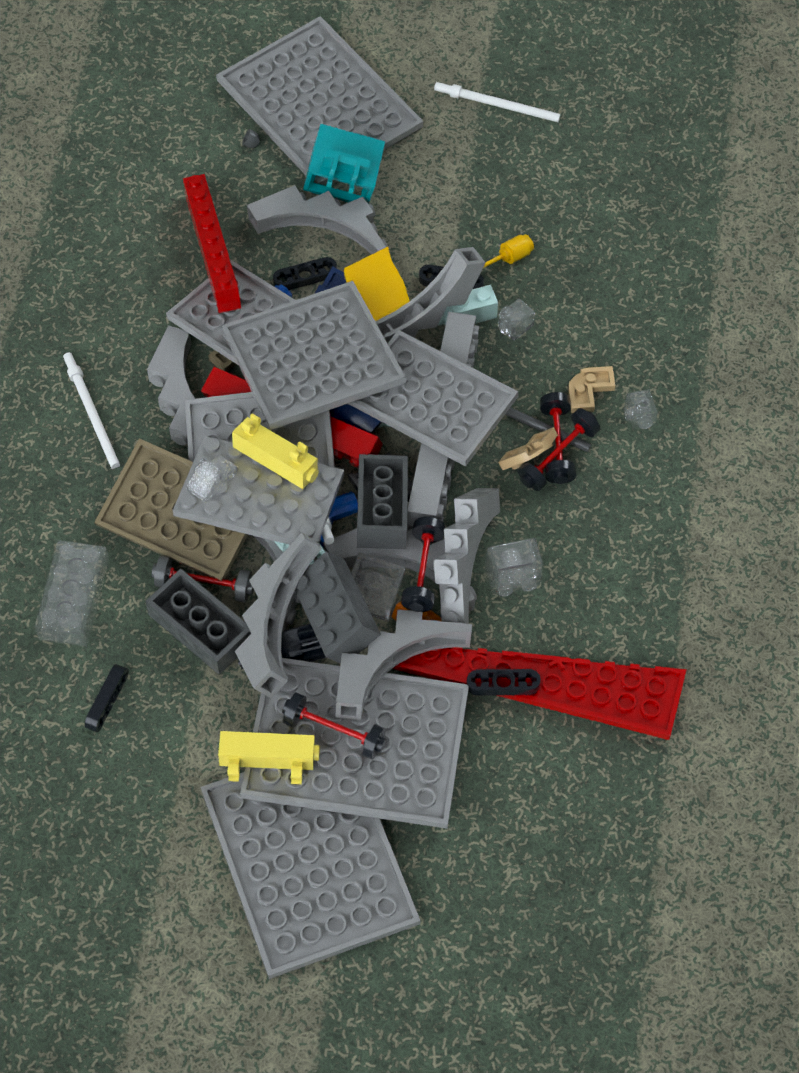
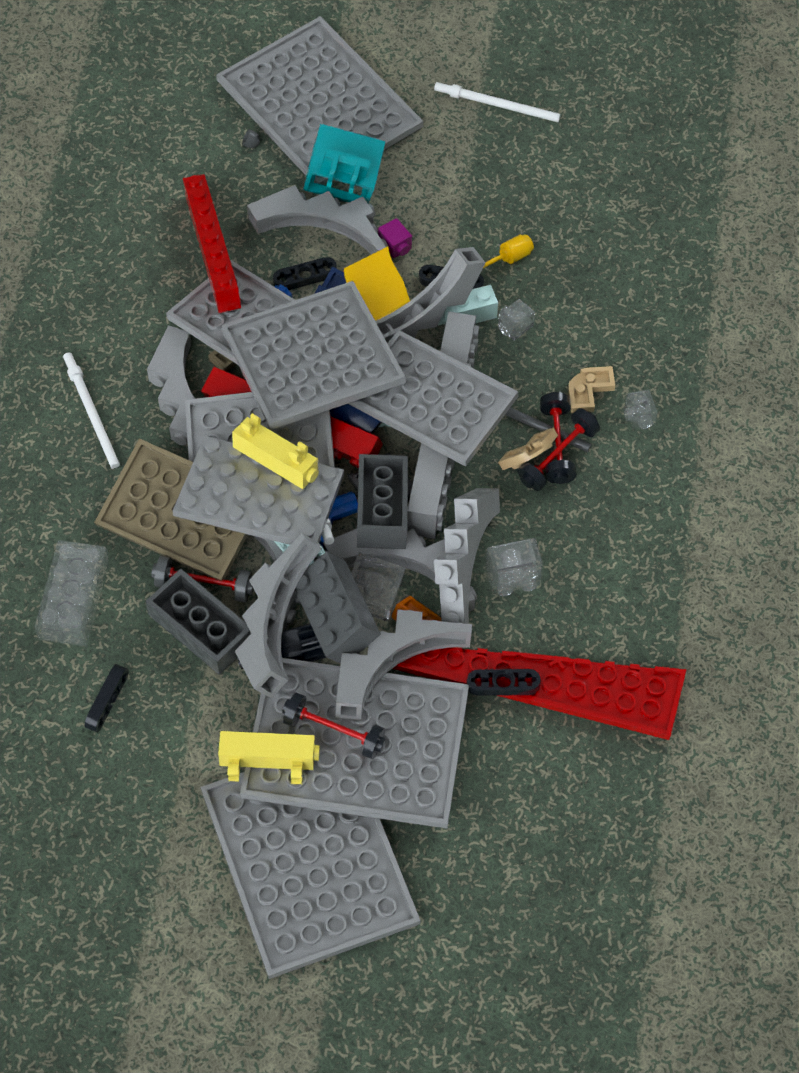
(211, 477): clear slope -> none
(396, 237): none -> magenta brick
(417, 597): black axle -> none

